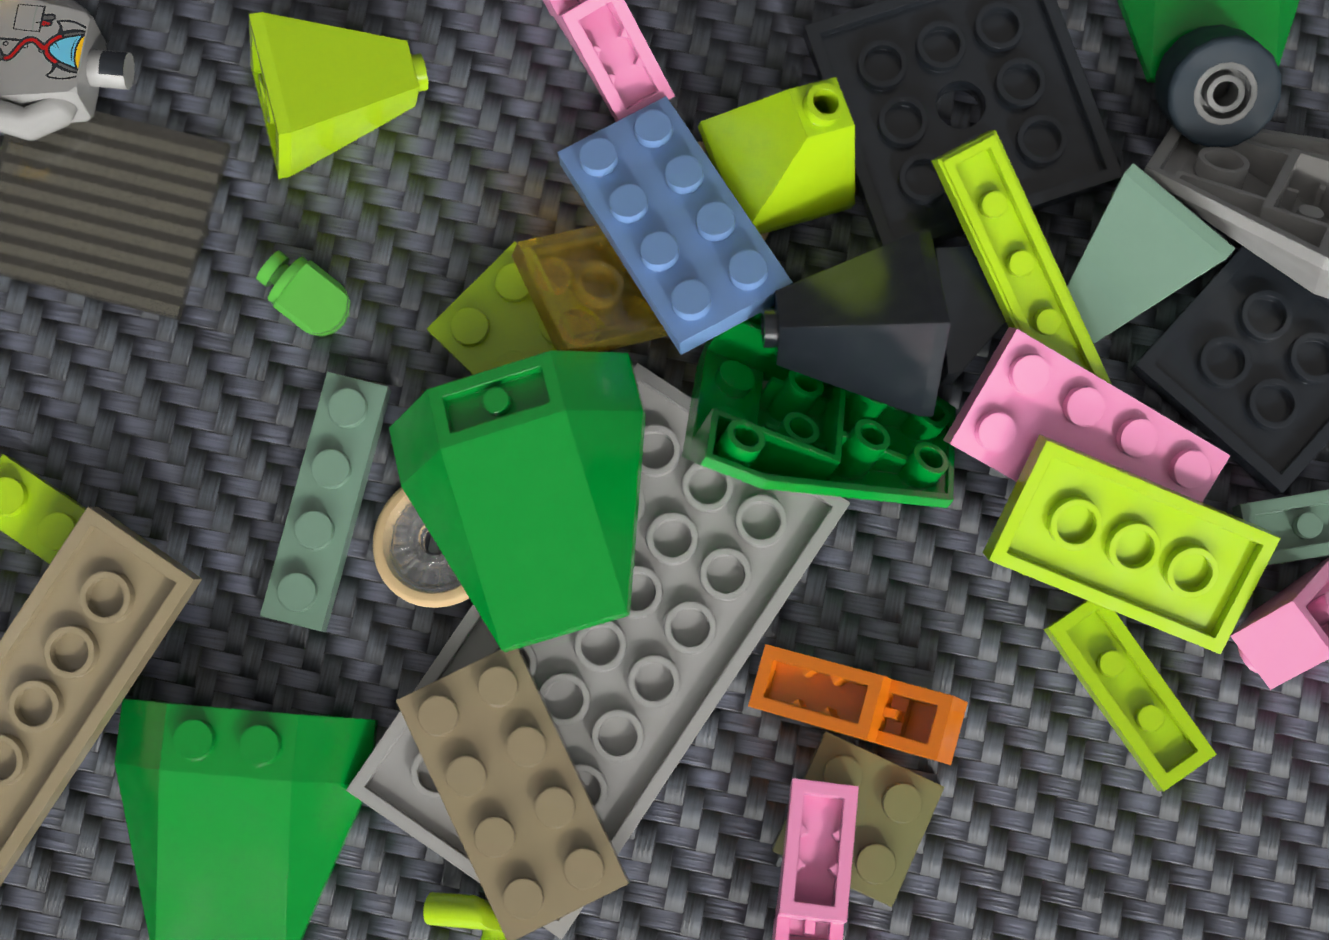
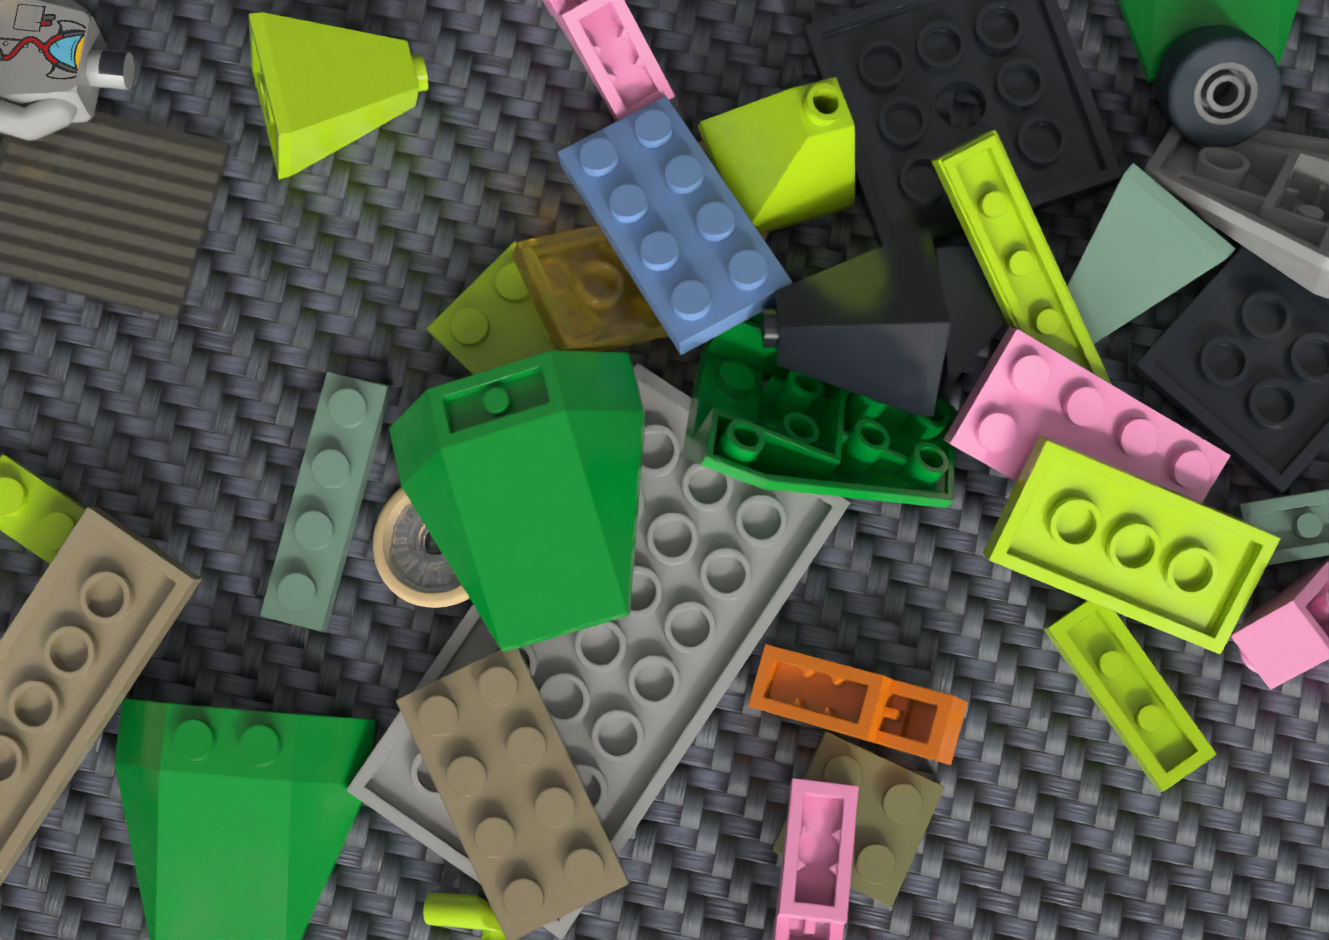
(305, 294): bright green arm -> none

